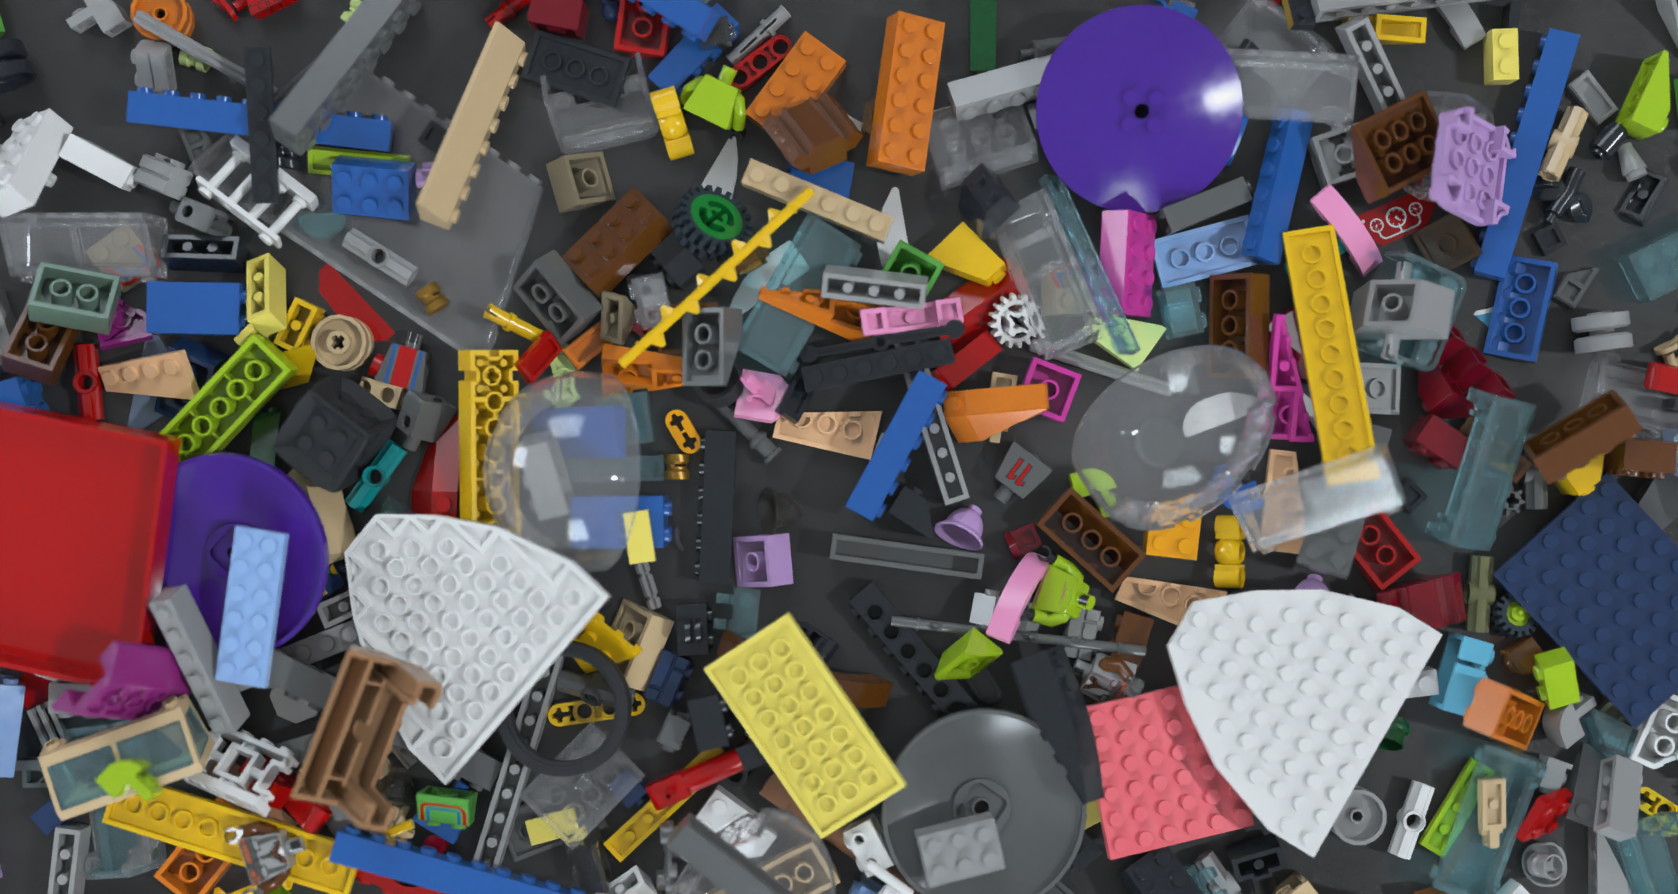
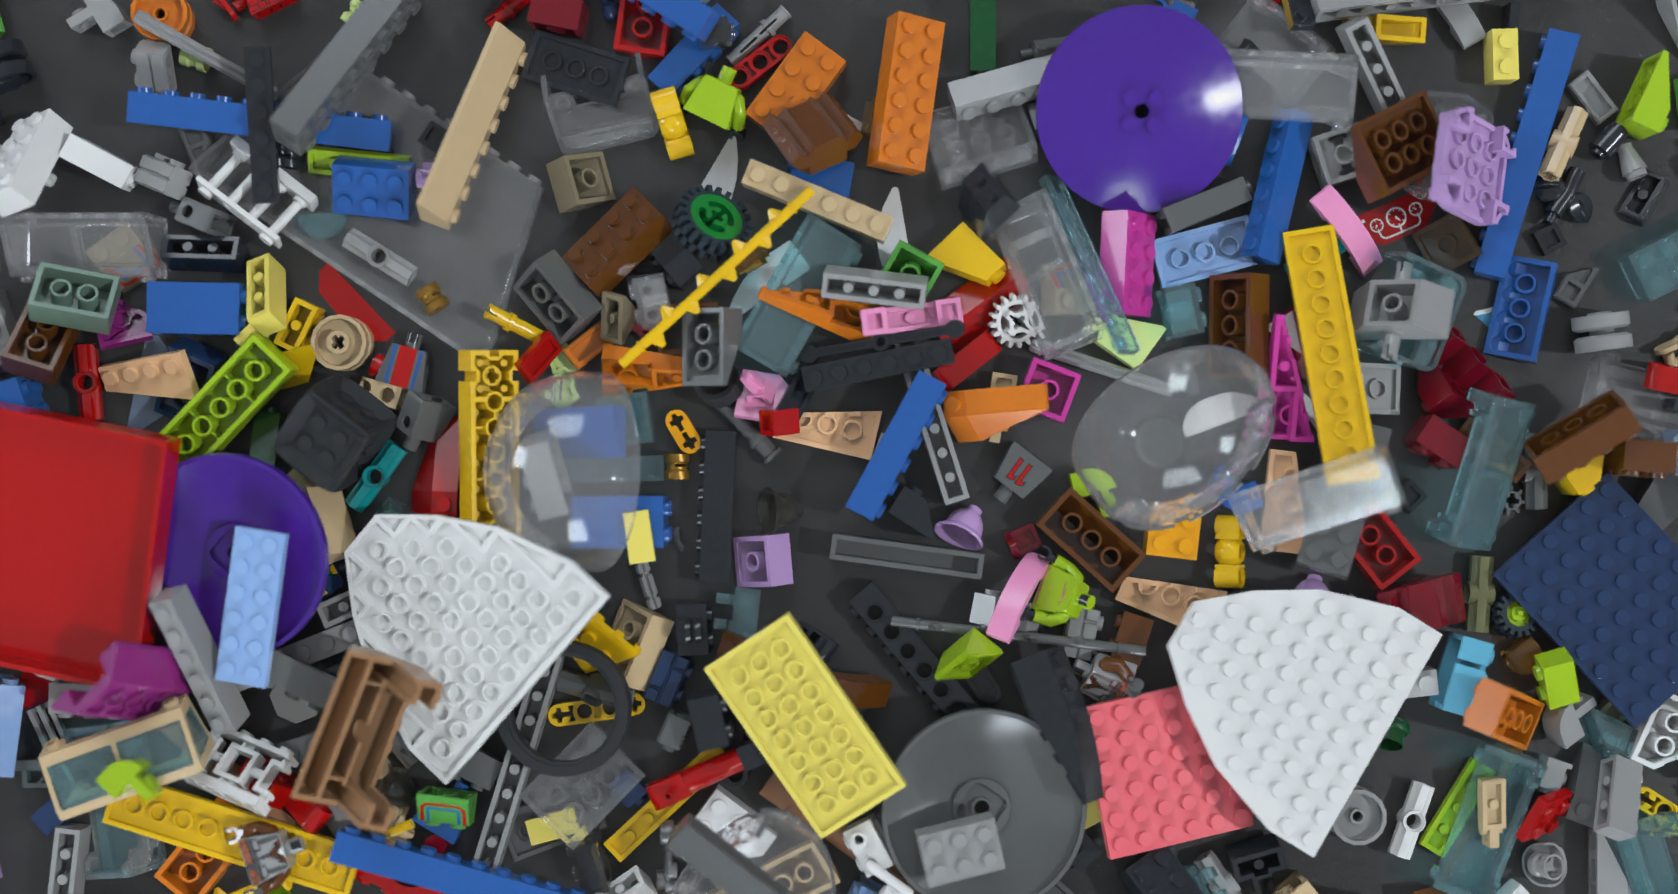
(779, 422): none -> red panel

